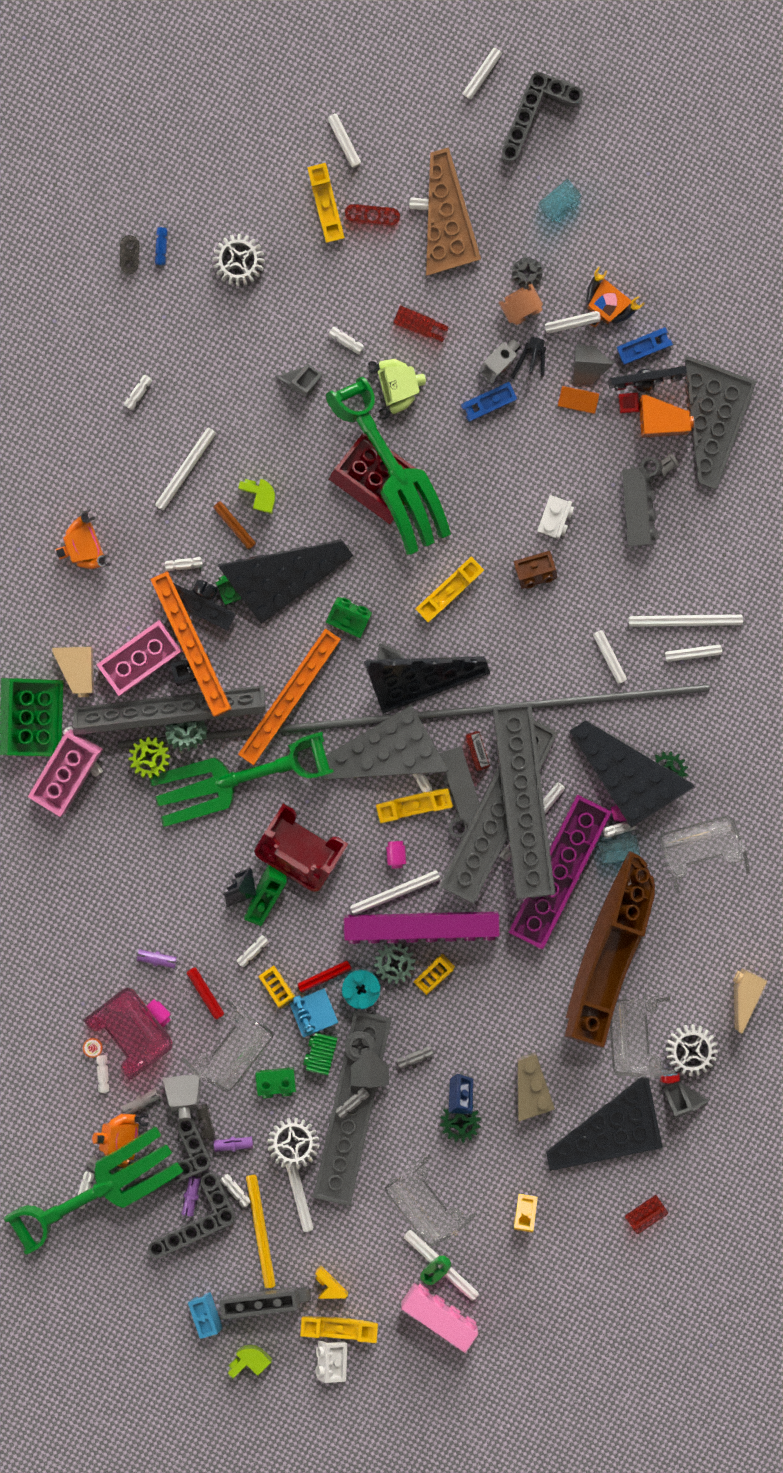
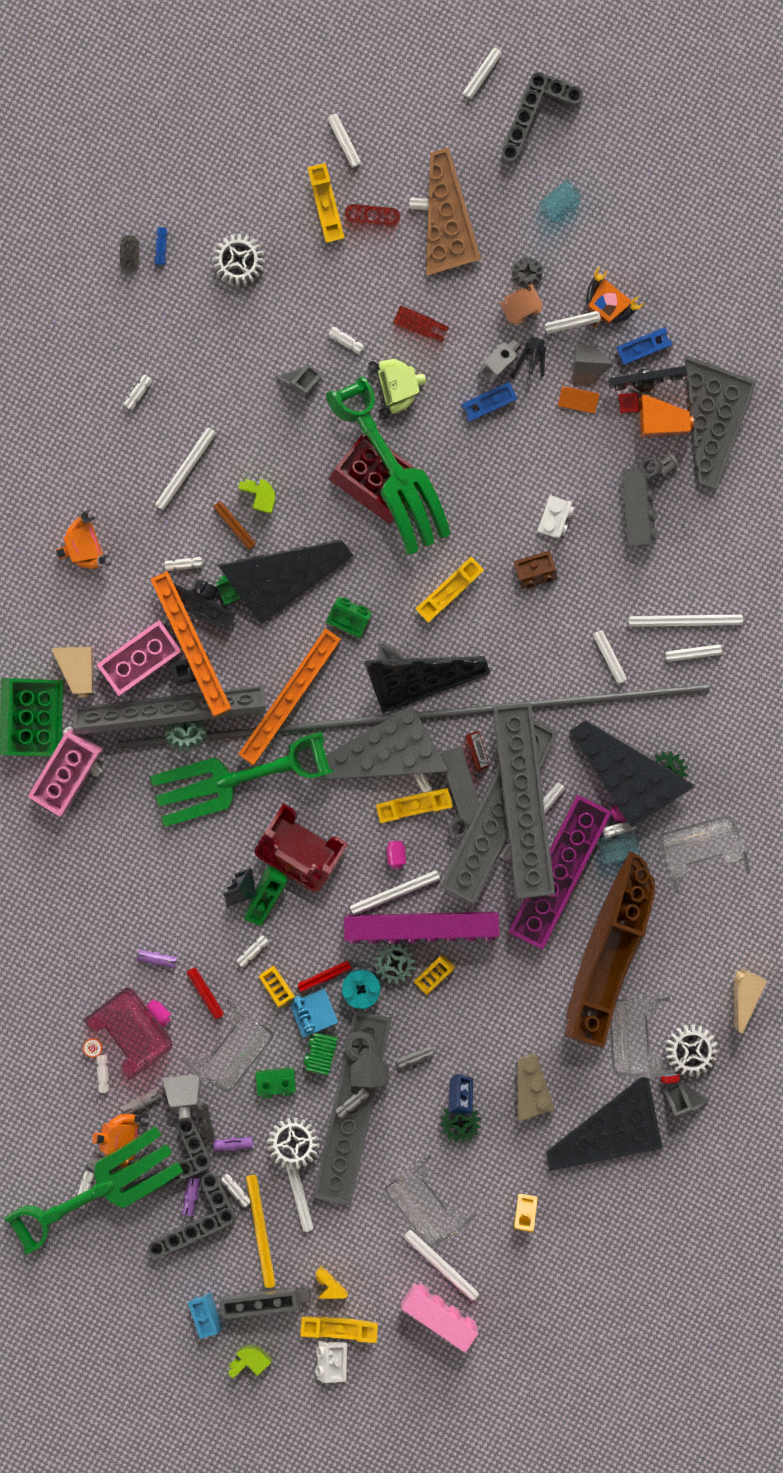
(157, 754): lime gear -> none
(433, 1267): green beam -> none
(646, 1214): clear red slope -> none

